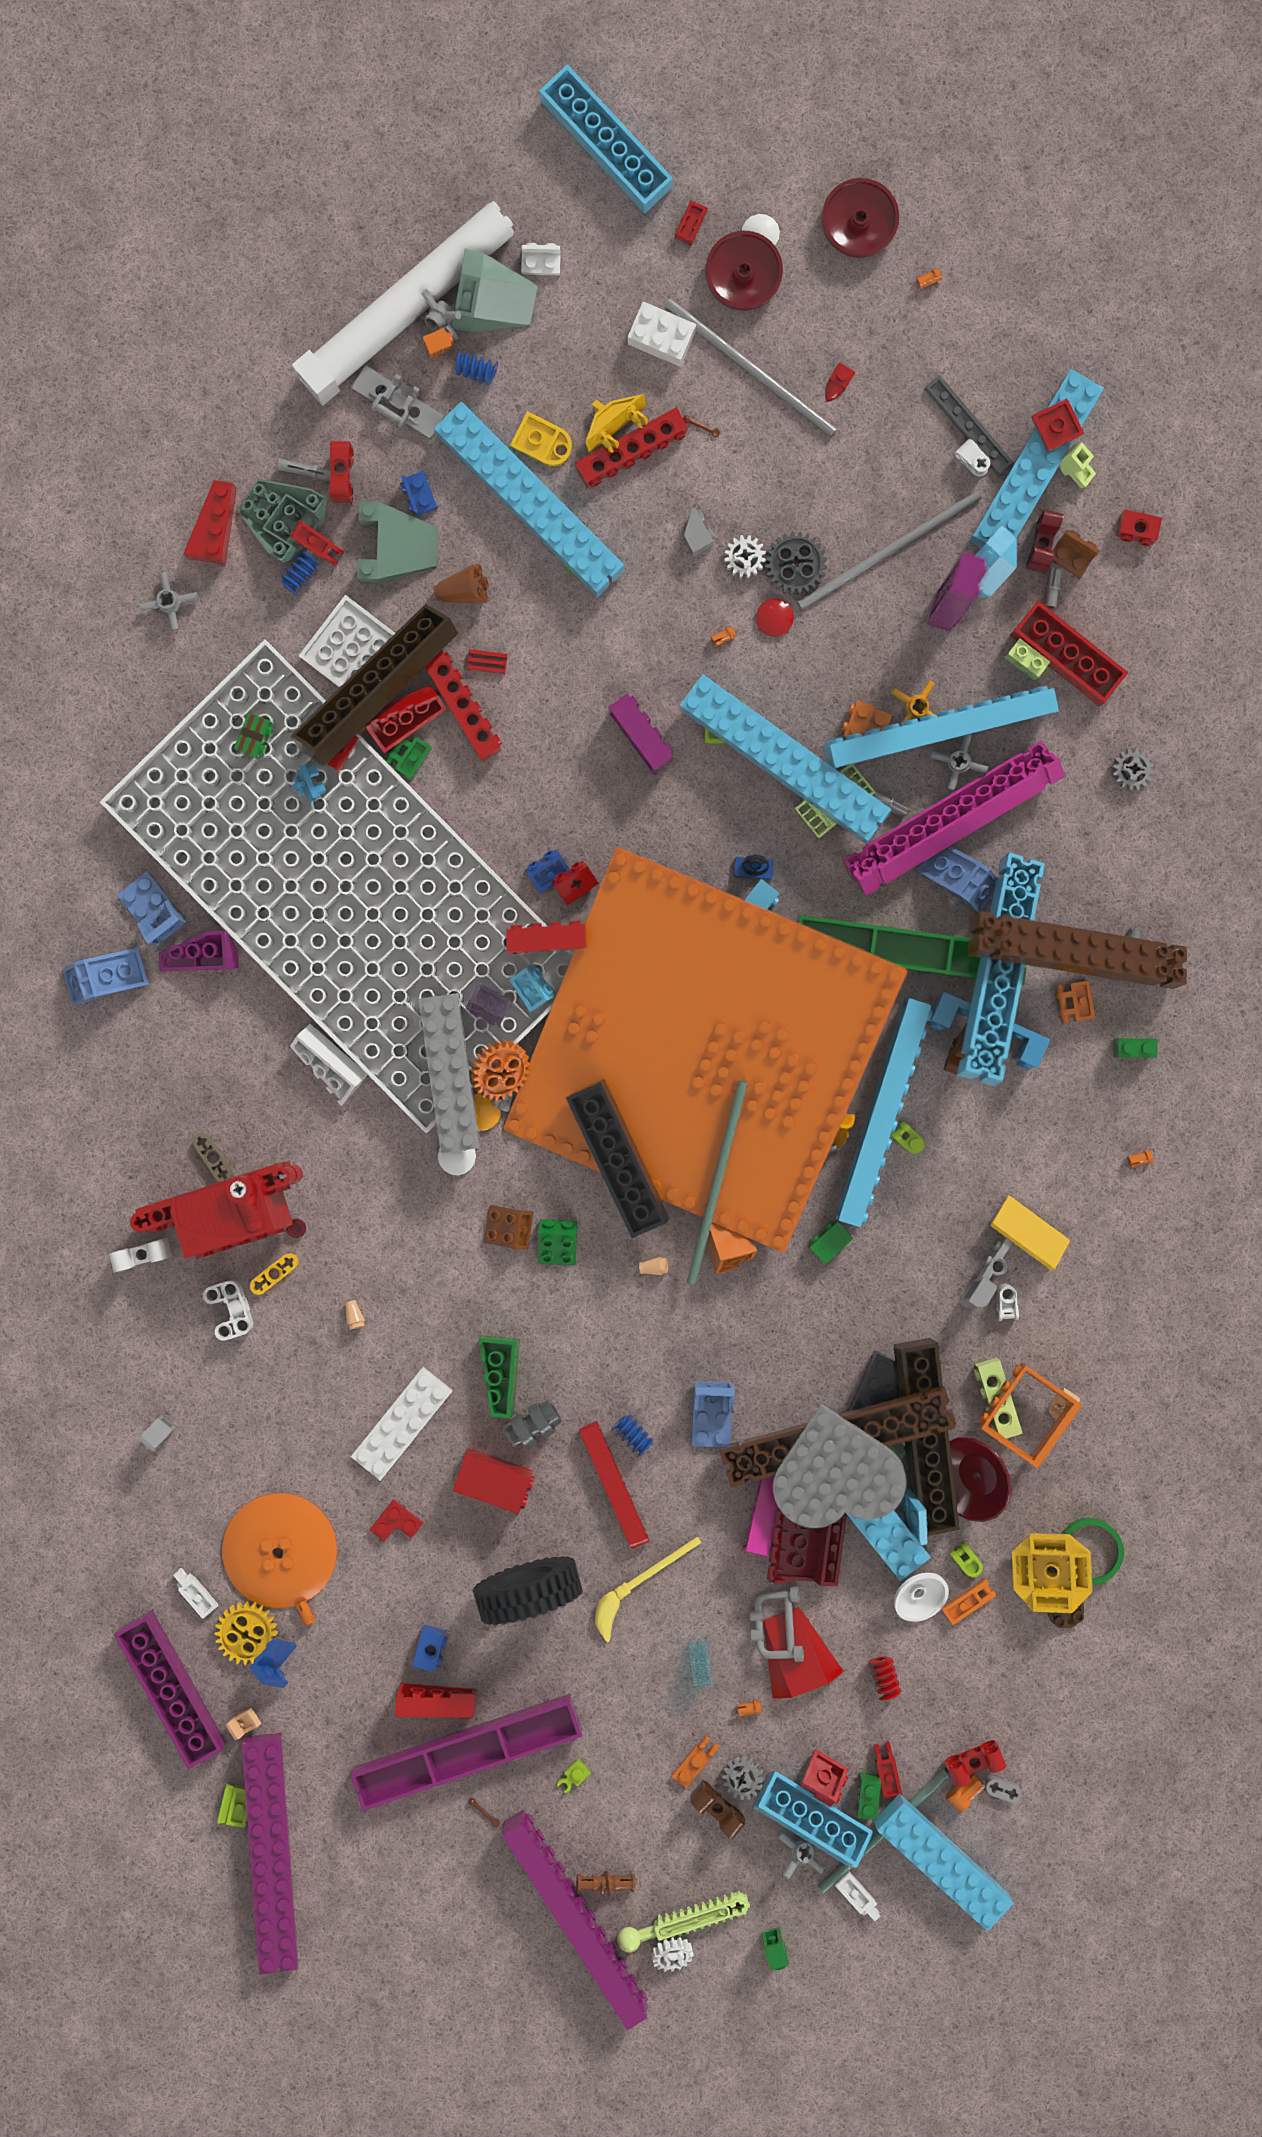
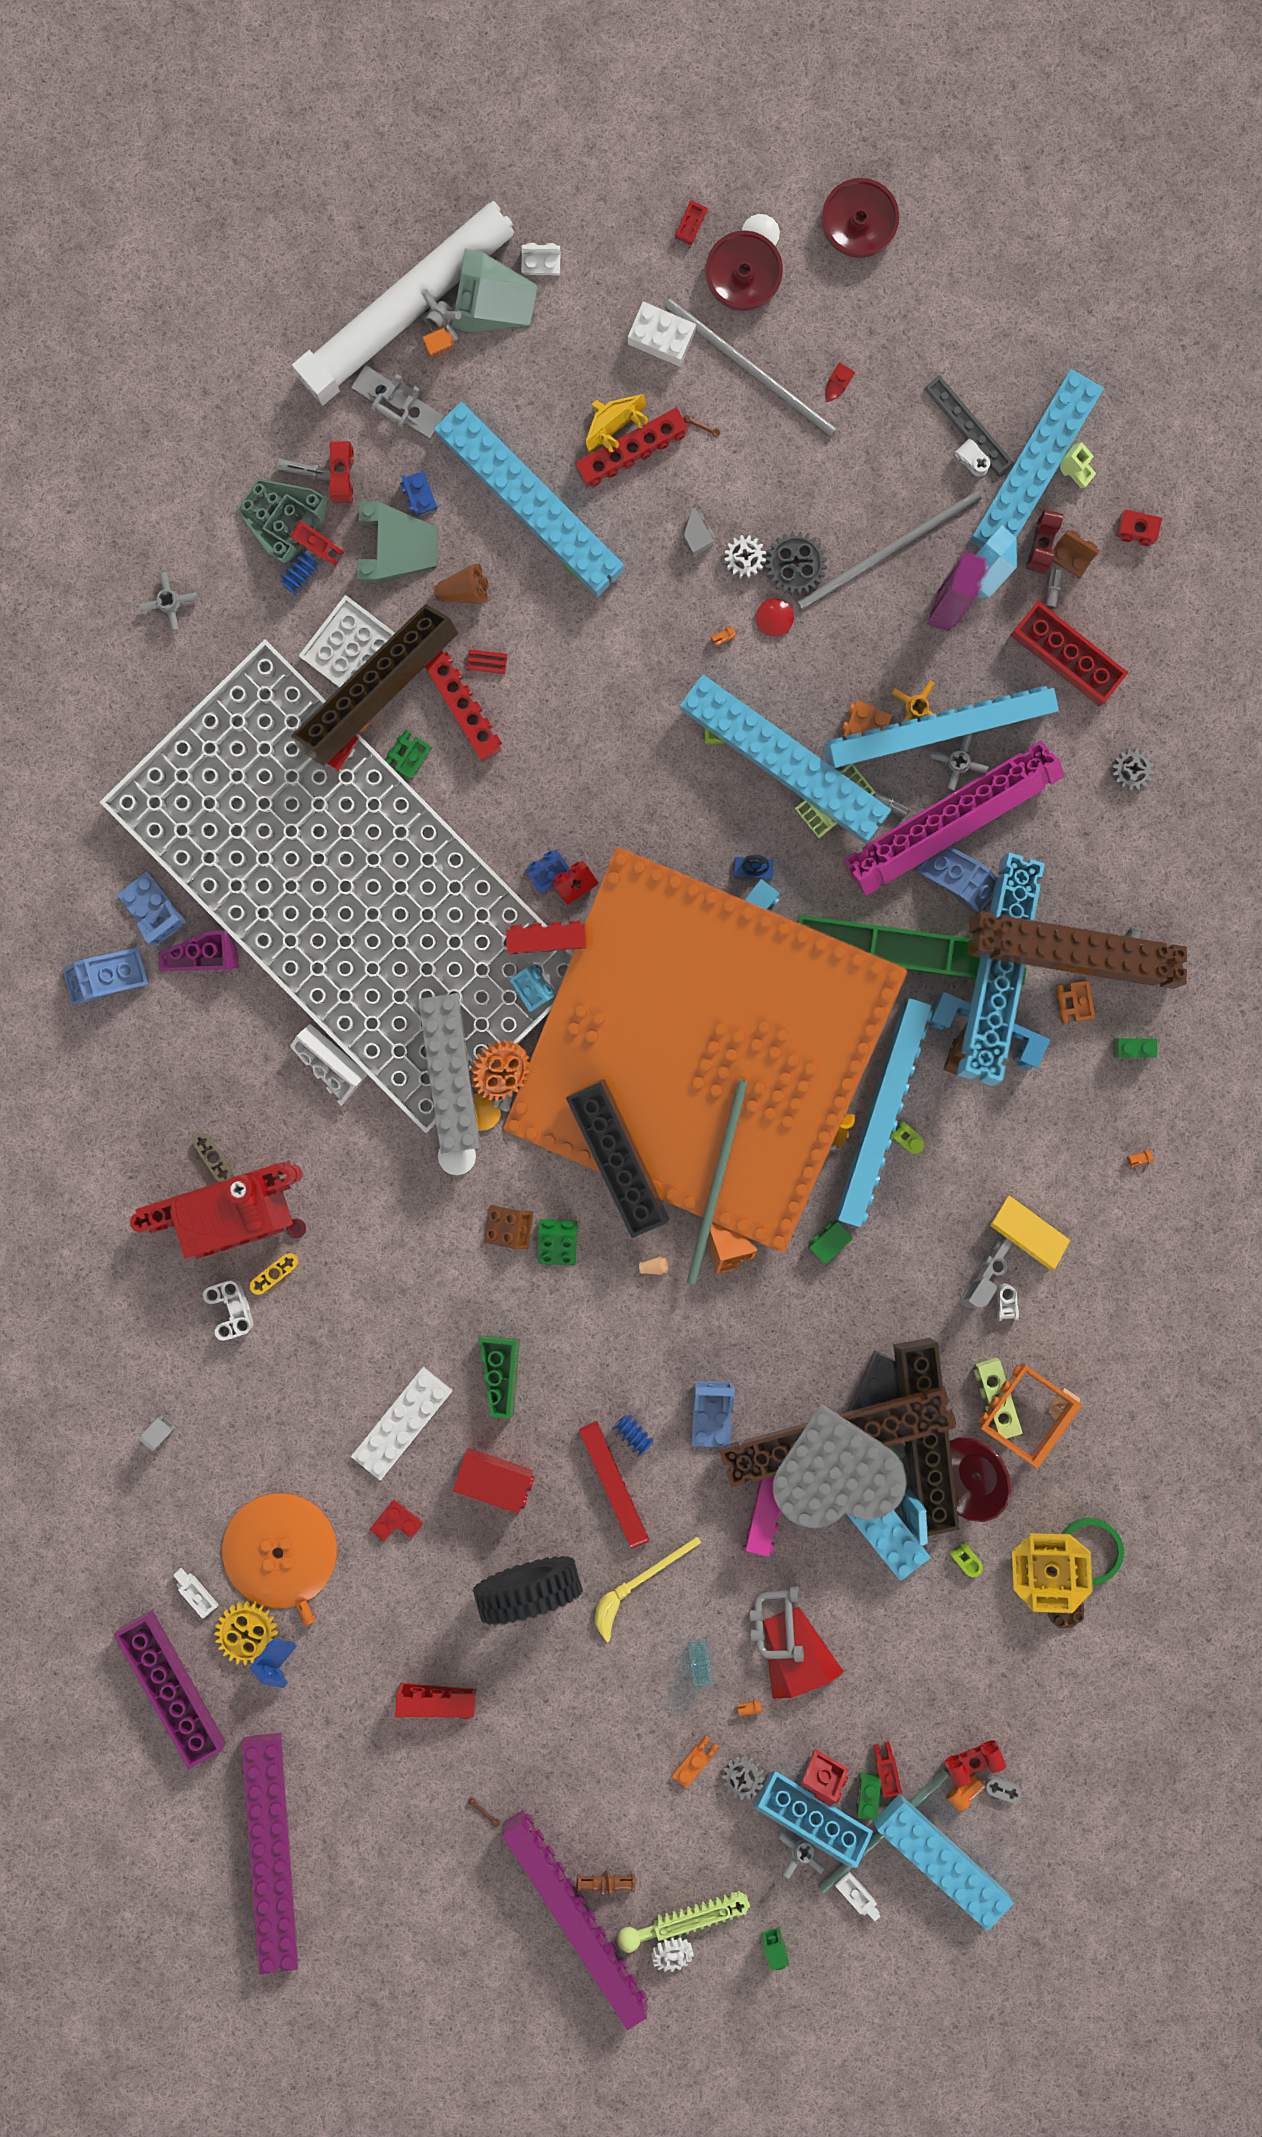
(130, 1257): white beam -> none
(213, 527): red wedge -> none
(233, 1806): lime plate -> none
(243, 1723): light nougat bracket -> none
(254, 736): brick -> none
(312, 790): dark azure hips -> none
(354, 1317): light nougat cone -> none
(404, 716): red wedge -> none
(425, 1659): blue brick -> none
(466, 1752): magenta piece -> none
(475, 368): blue piece -> none
(488, 1005): clear purple bracket -> none
(524, 1430): dark grey piece -> none
(540, 440): yellow tile -> none
(575, 1773): lime plate -> none
(606, 139): medium azure brick -> none
(639, 732): magenta brick -> none
(728, 1816): reddish brown beam -> none
(806, 1552): dark red slope -> none
(887, 1678): red piece -> none
(921, 1597): white dish -> none
(929, 278): orange pin -> none
(968, 1601): orange plate -> none
(1027, 659): yellowish green brick -> none
(1057, 425): red plate -> none

